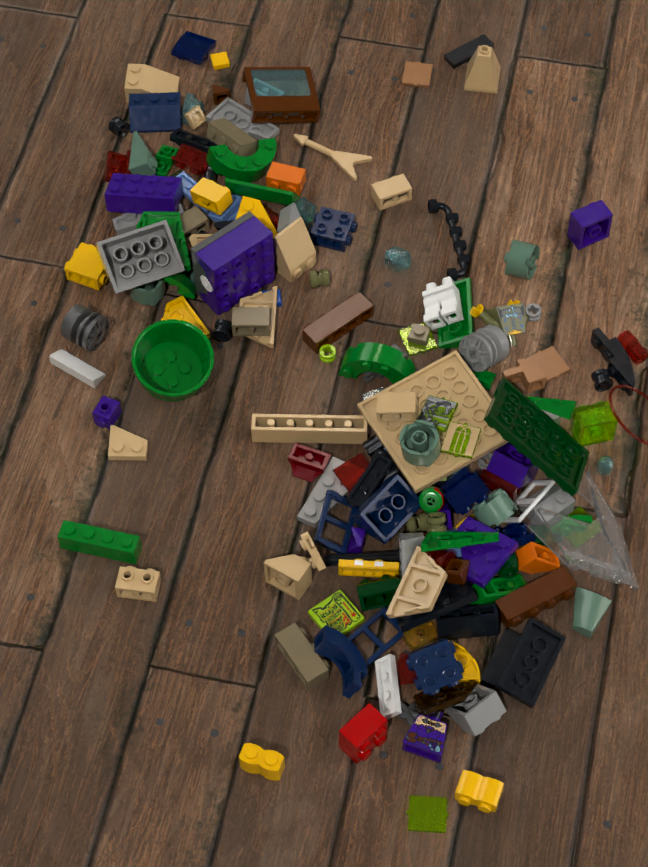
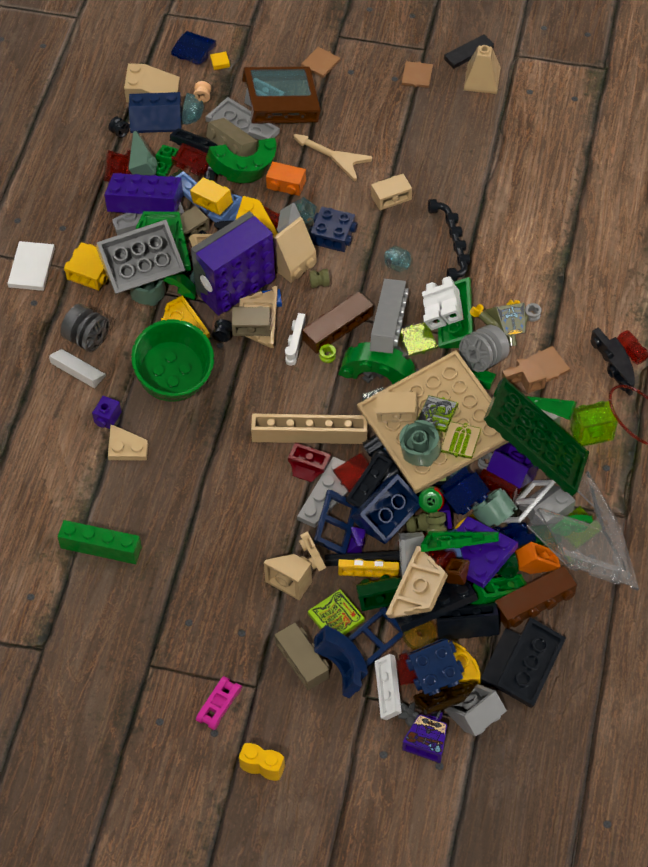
(31, 266): none -> white tile
(138, 583): tan brick -> none
(195, 117): tan tile -> none
(202, 91): none -> light nougat wheel
(218, 702): none -> dark pink plate
(220, 94): reddish brown slope -> none
(261, 192): green slope -> none
(295, 340): none -> white plate
(320, 61): none -> medium nougat piece
(363, 734): red brick -> none
(389, 316): none -> light grey brick
(419, 334): dark tan plate -> none
(427, 814): clear neon green piece -> none
(479, 791): yellow brick -> none
(521, 259): sand green brick -> none
(588, 611): sand green slope -> none
(589, 224): dark purple brick -> none
(601, 380): black wheel -> none
(605, 465): clear light blue piece -> none

